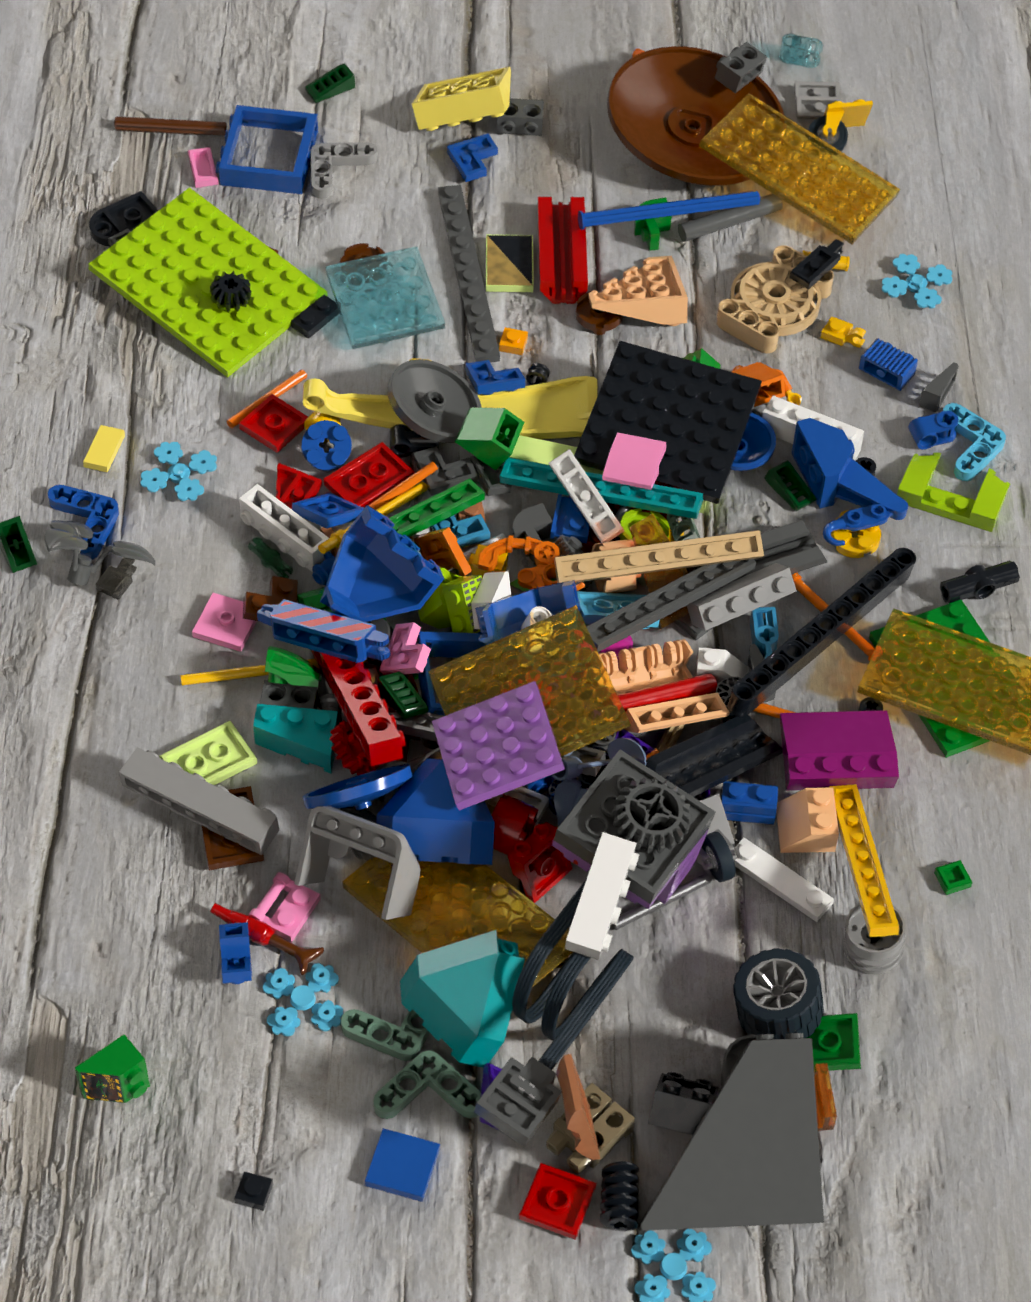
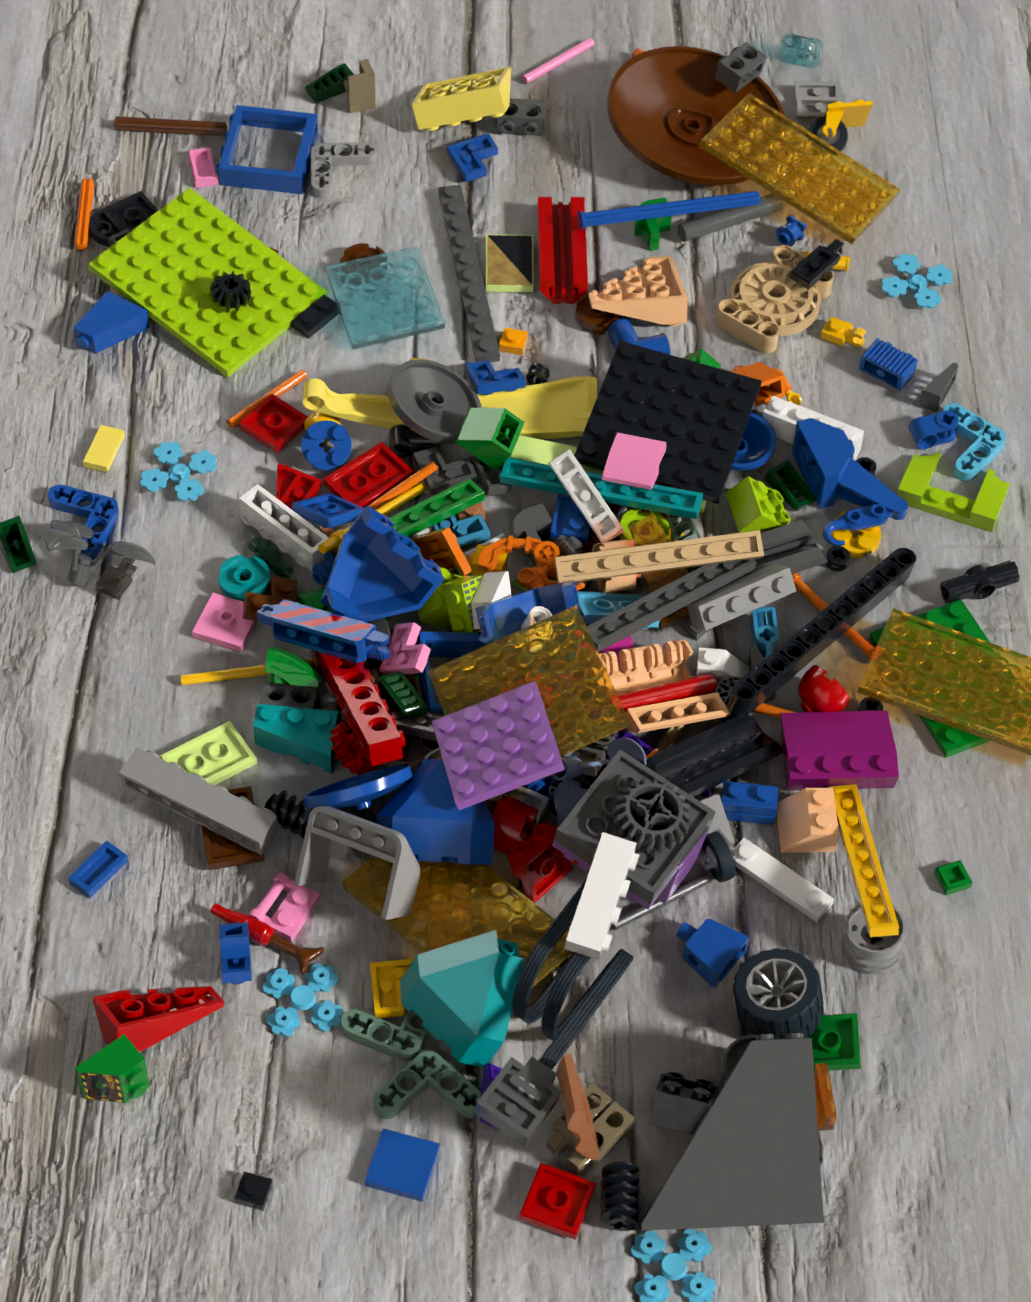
(84, 214): none -> orange axle
(98, 869): none -> blue tile
(109, 323): none -> blue slope
(152, 1015): none -> red wedge
(239, 566): none -> teal plate
(288, 813): none -> black piece
(361, 88): none -> dark tan panel
(386, 987): none -> yellow plate
(569, 54): none -> bright pink bar
(623, 331): none -> blue brick
(712, 949): none -> blue torso
(756, 506): none -> lime slope
(791, 231): none -> blue brick
(820, 692): none -> red cylinder
(837, 551): none -> black bush

